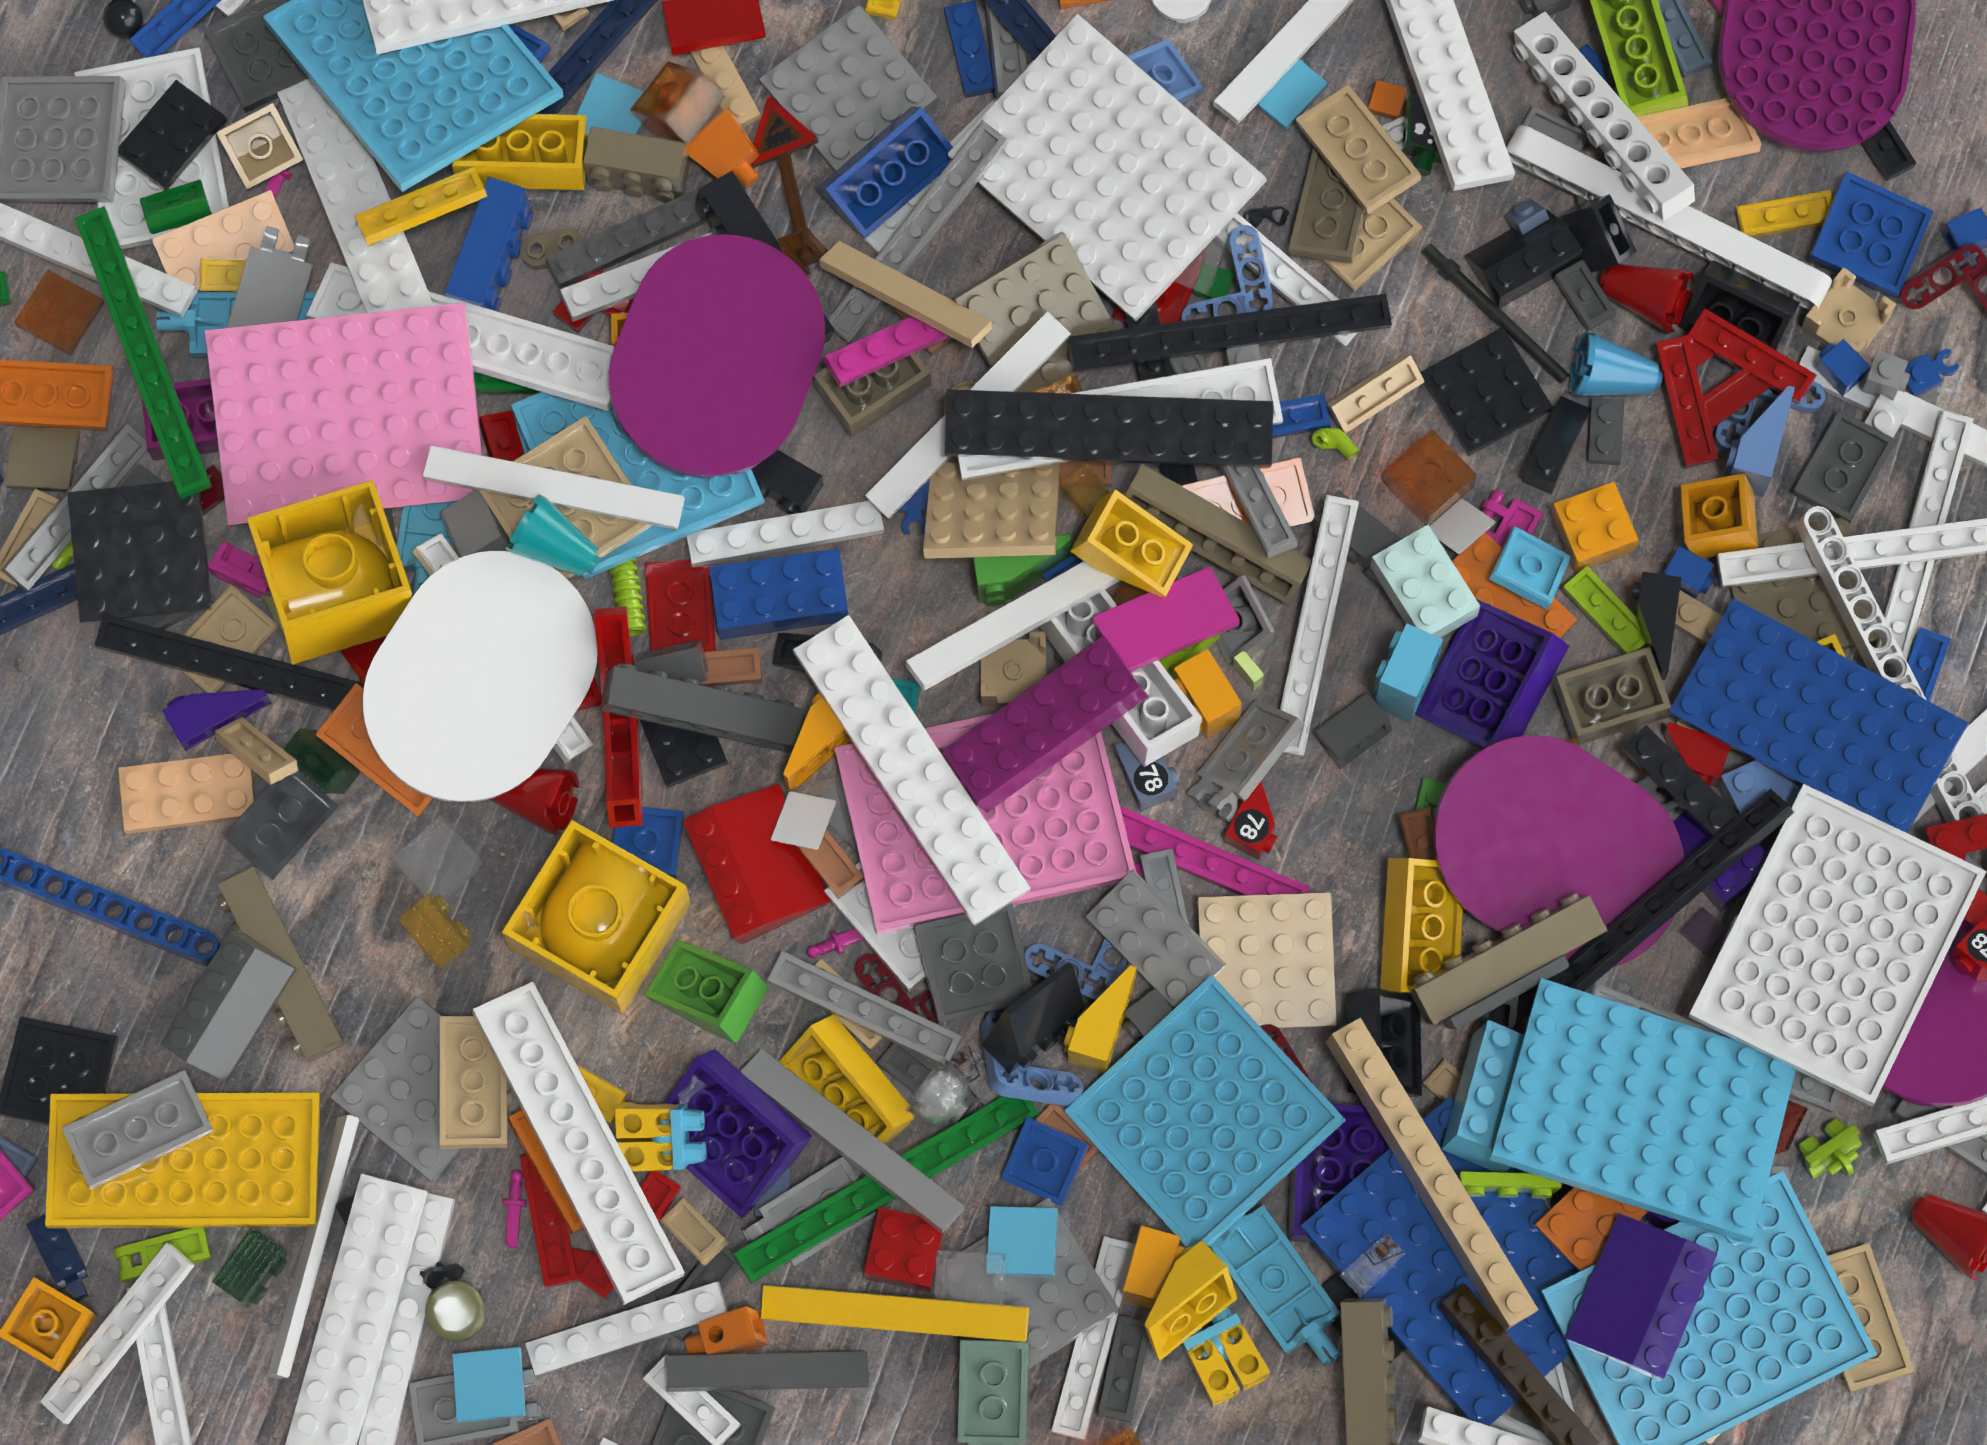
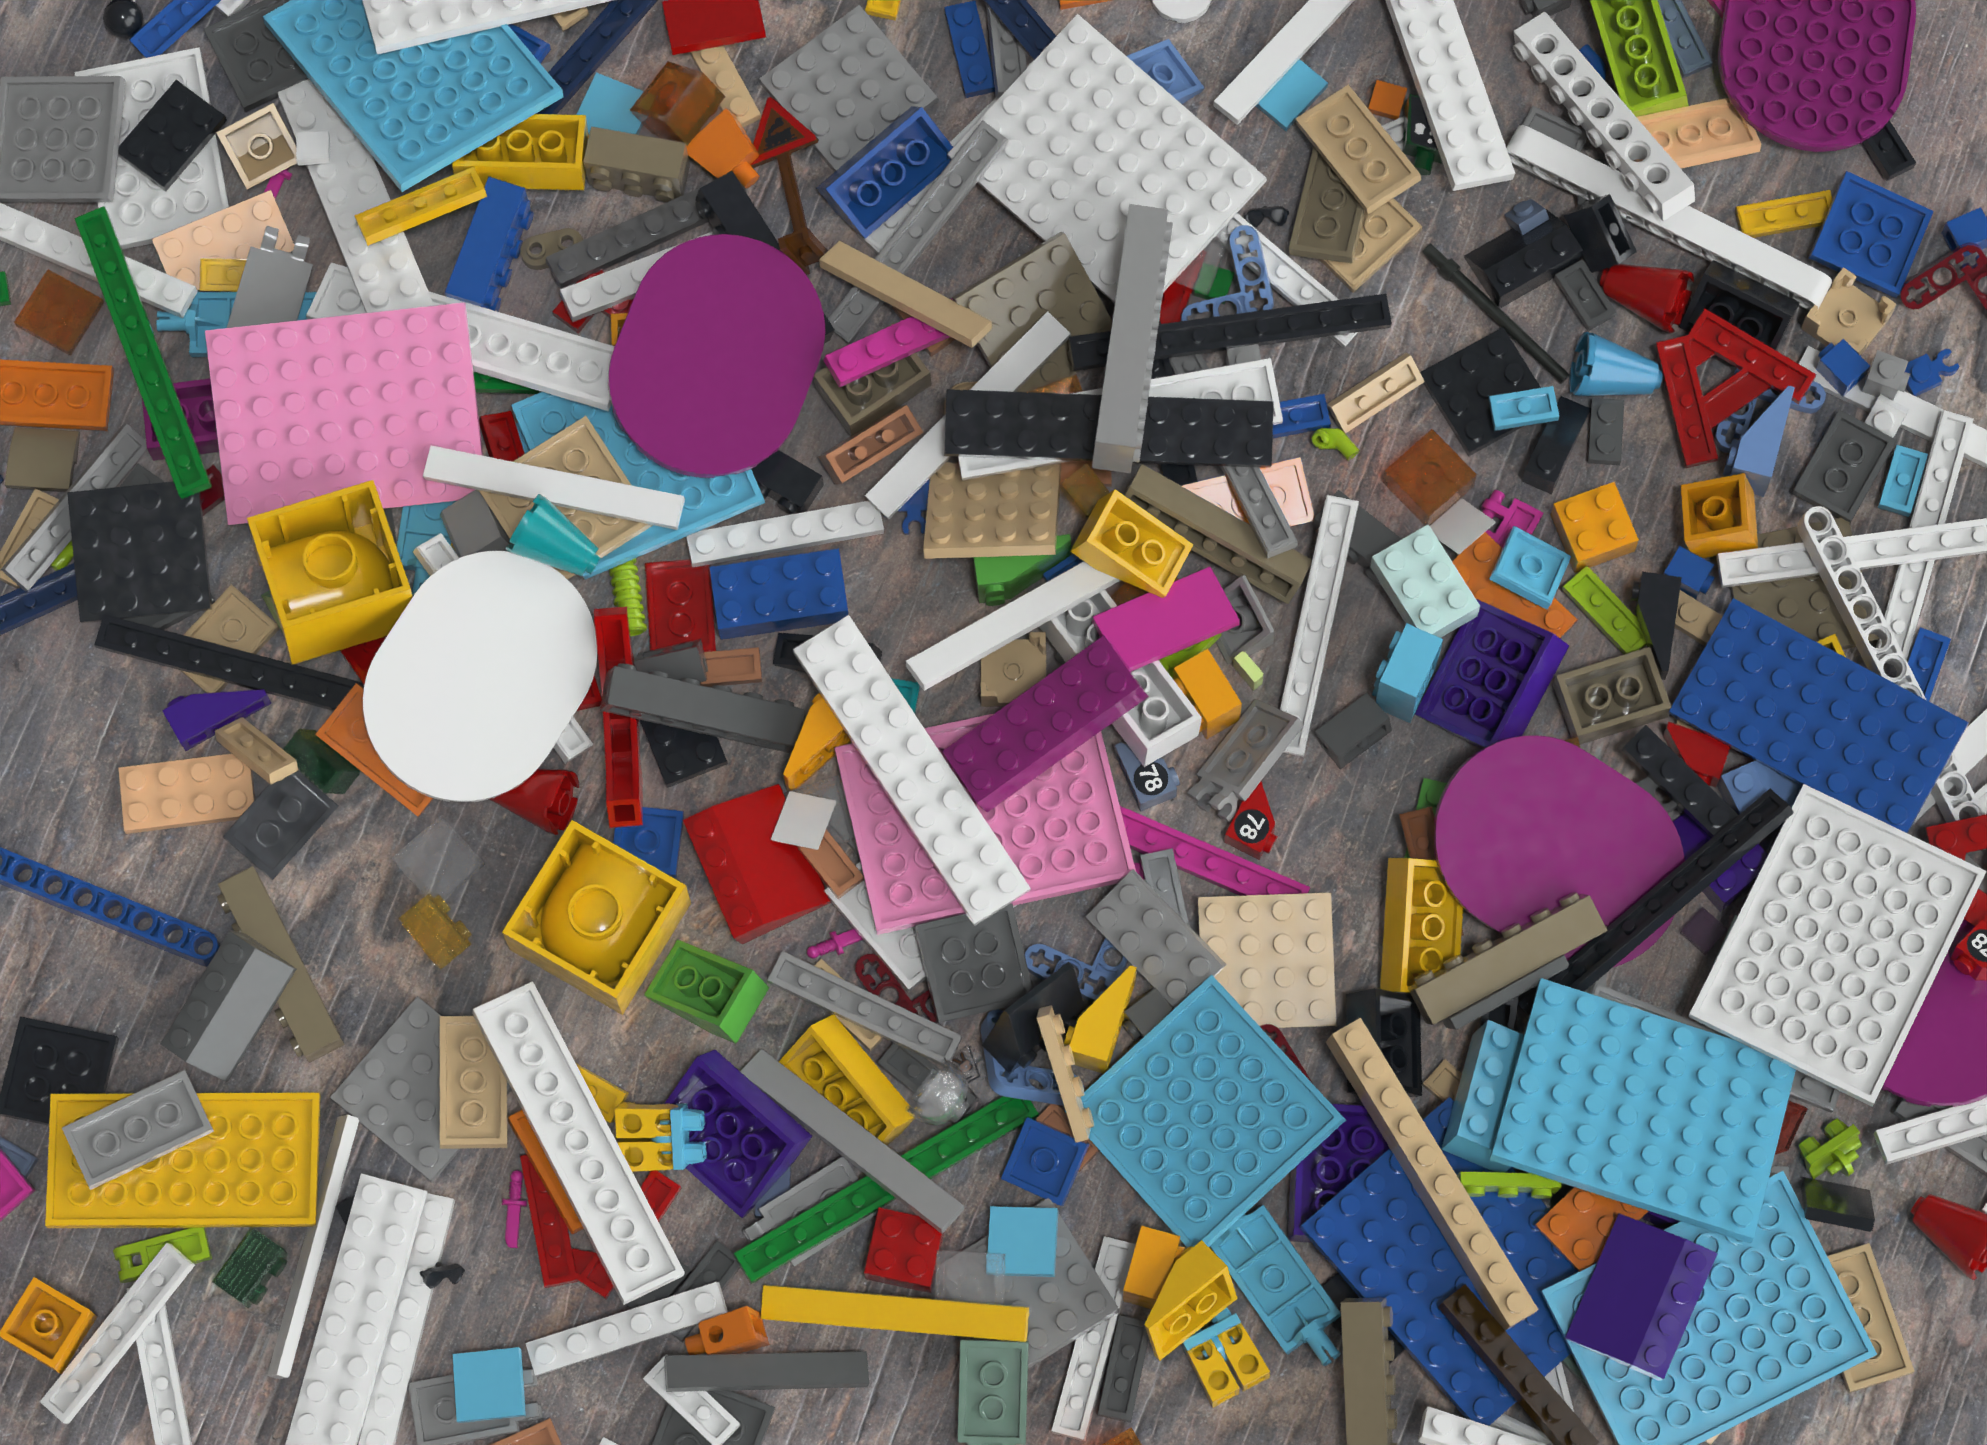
(60, 1257): dark blue hinge -> none
(175, 207): green slope -> none
(238, 569): dark pink hinge -> none
(313, 147): none -> white tile
(455, 1311): olive piece -> none
(694, 1231): tan tile -> none
(870, 444): none -> nougat brick
(1061, 1061): none -> tan plate
(1132, 339): none -> light grey brick
(1372, 1265): clear leg -> none
(1523, 408): none -> medium azure plate
(1837, 1204): none -> black tile
(1902, 480): none -> medium azure plate

